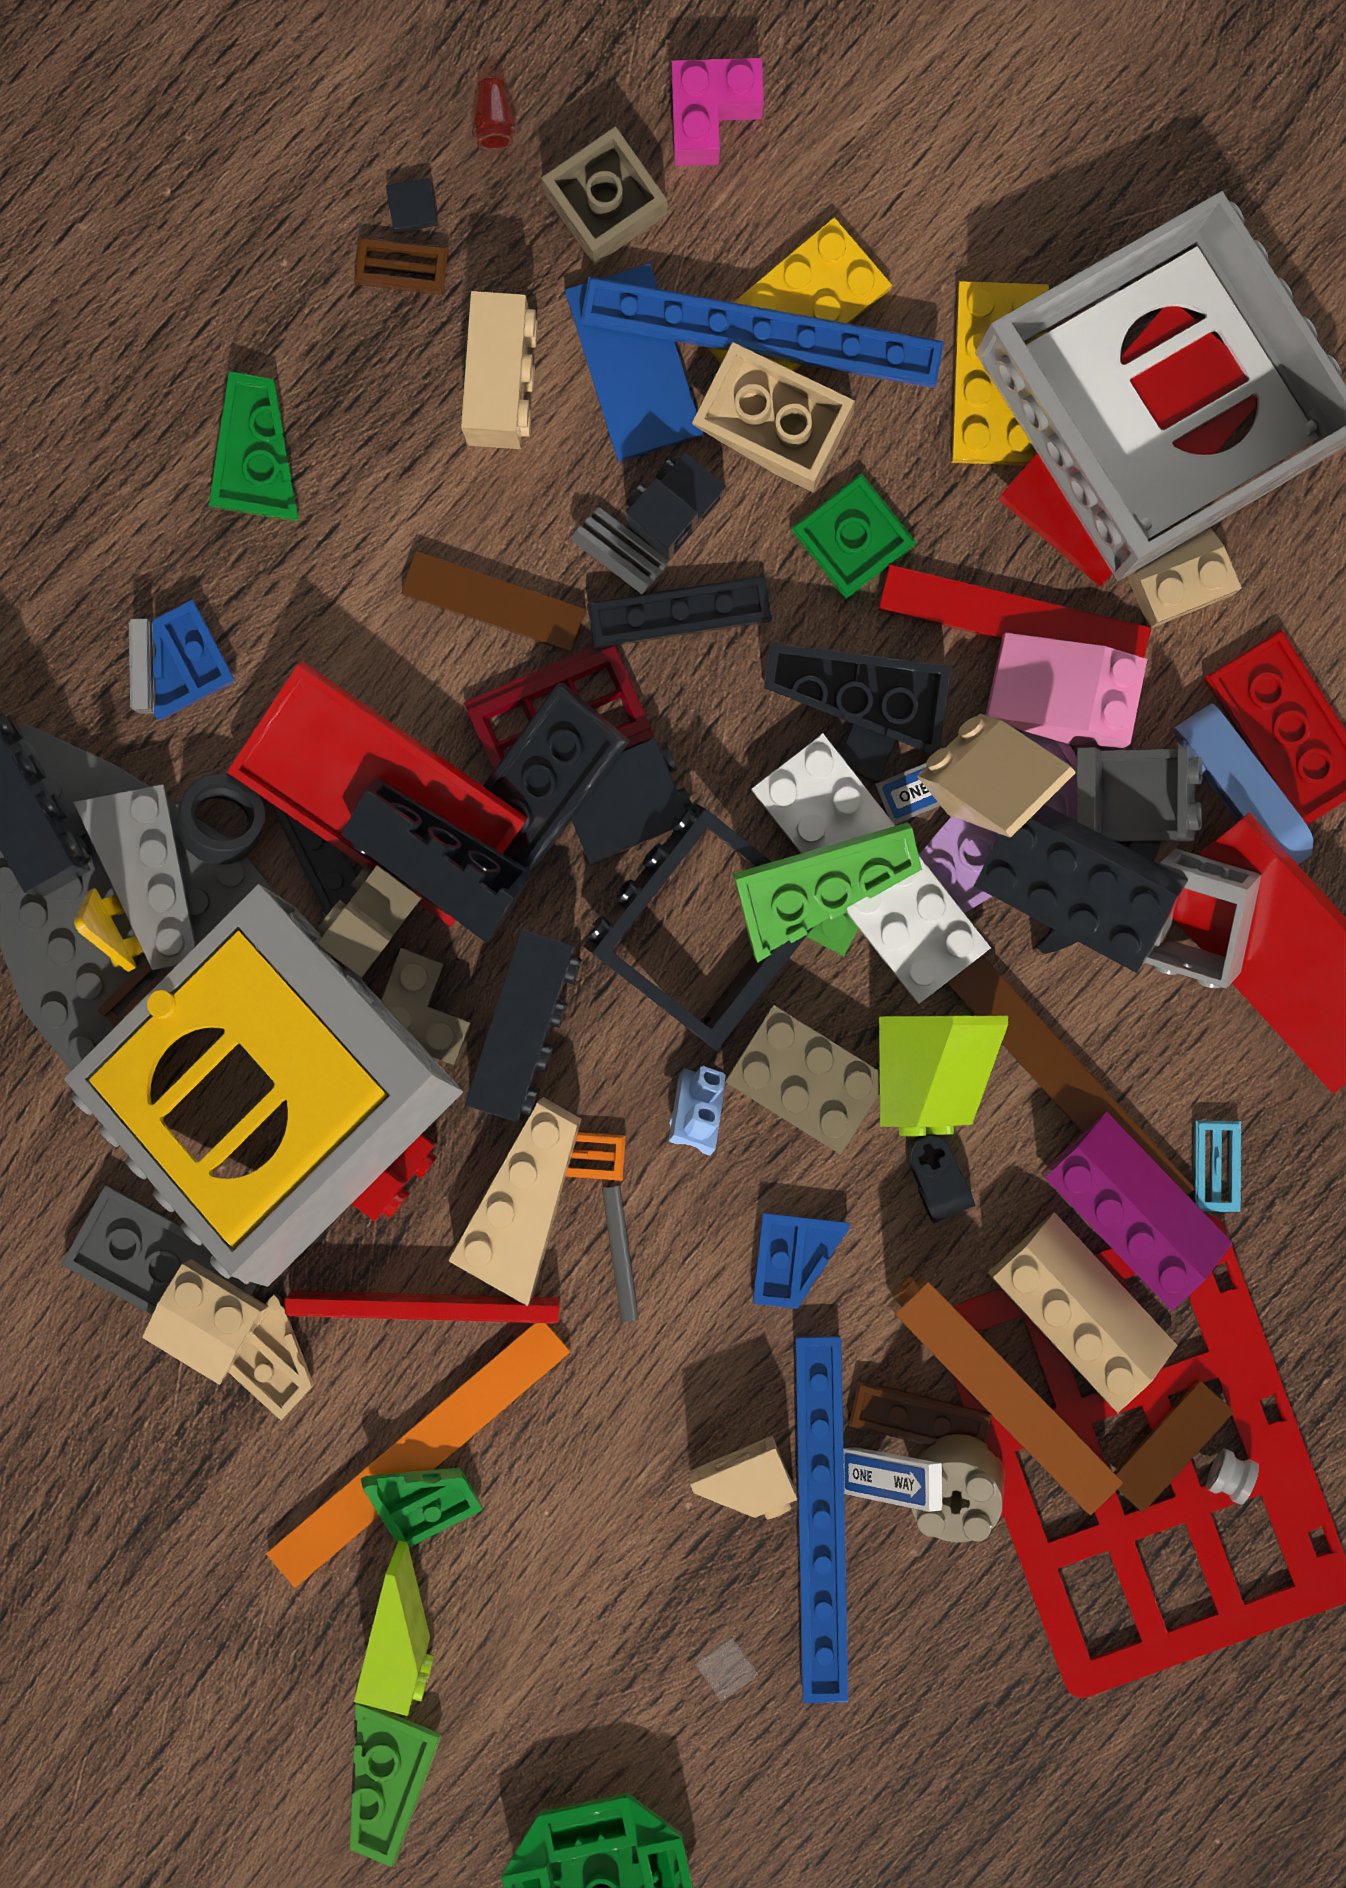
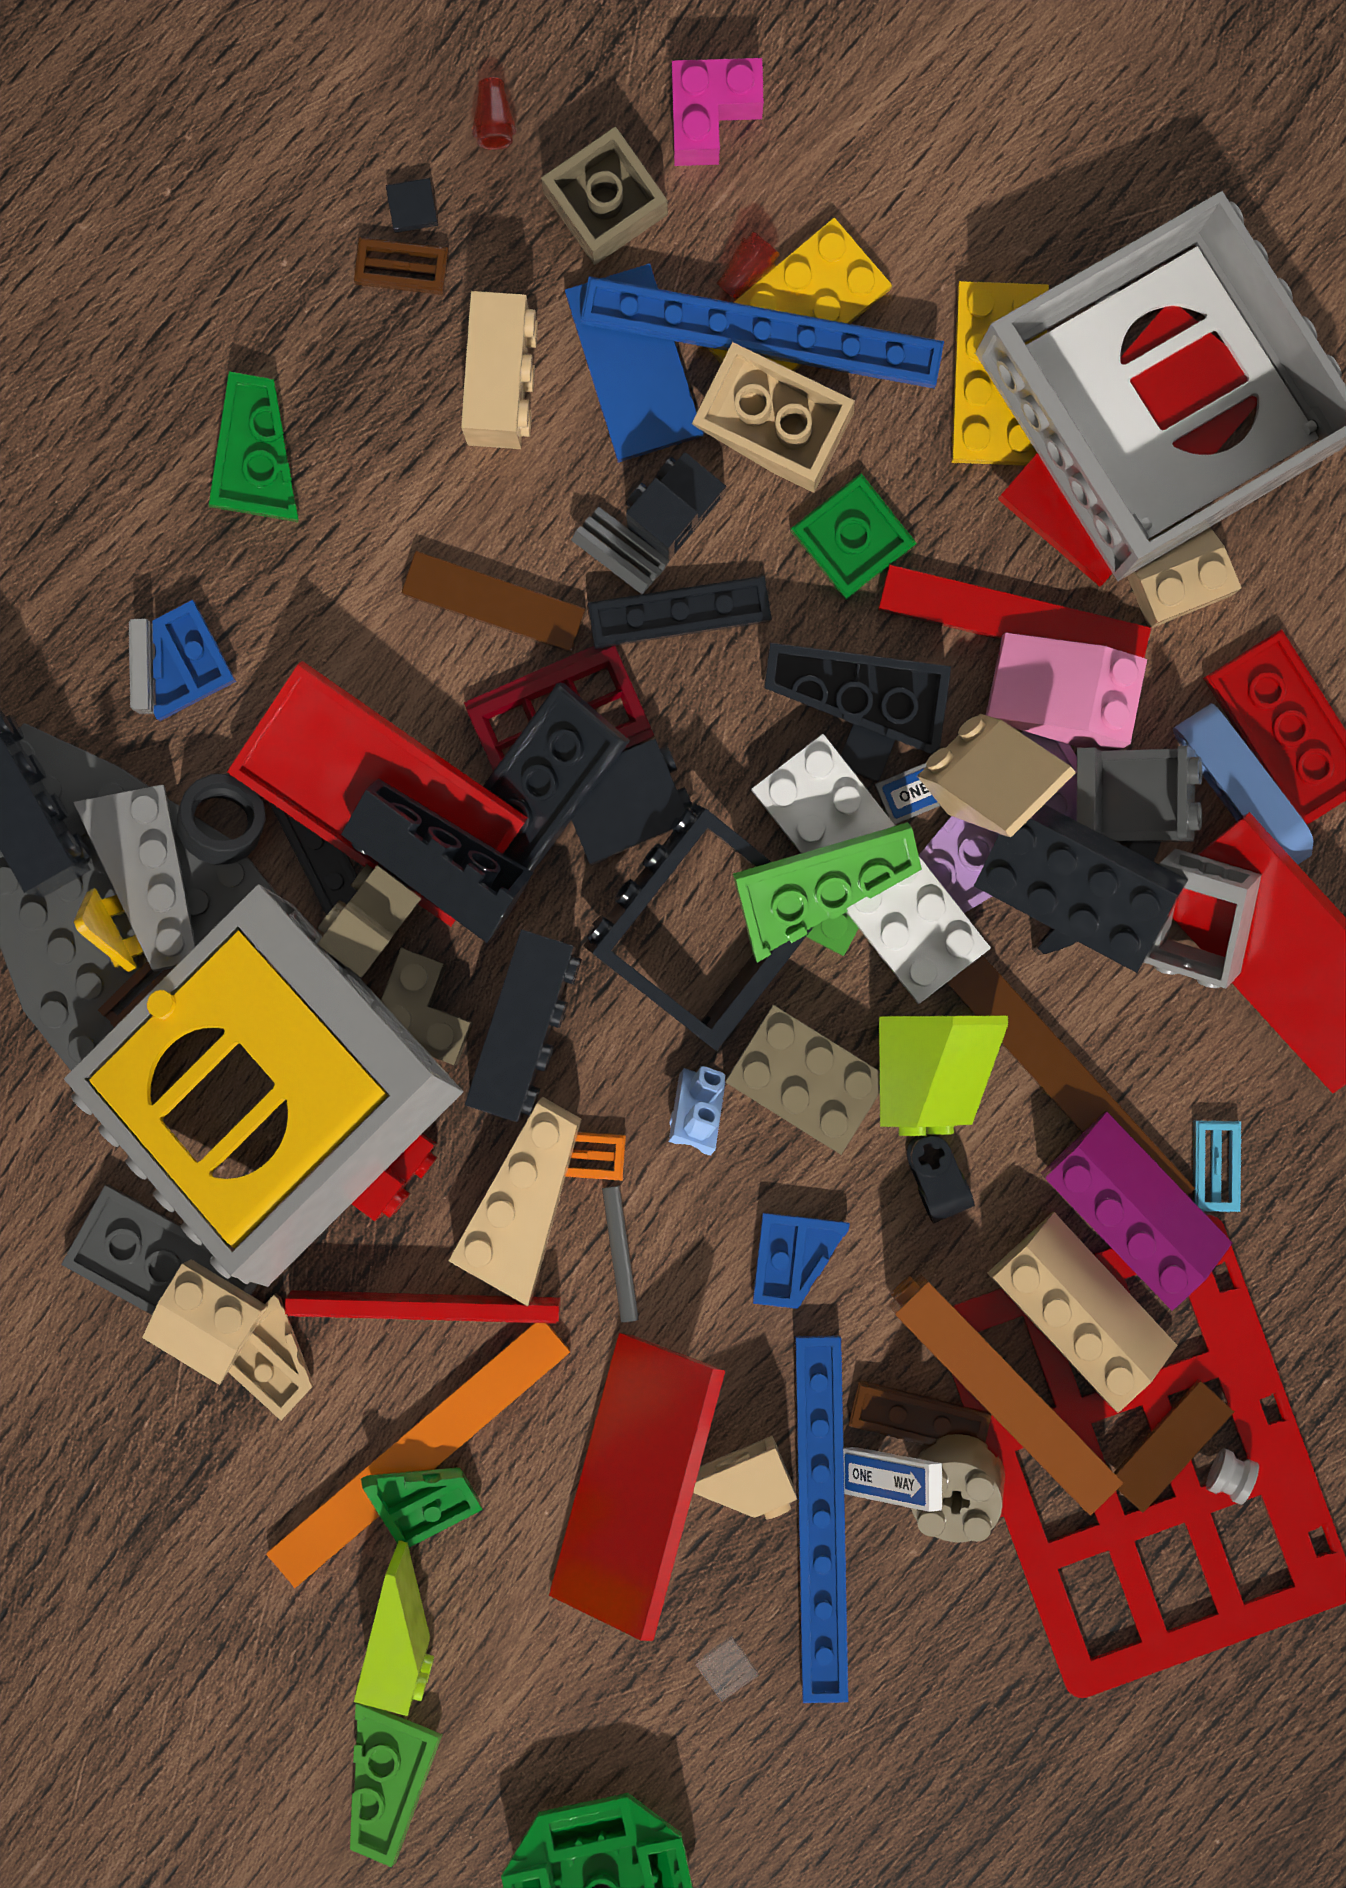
(636, 1485): none -> red tile
(748, 265): none -> clear red cone

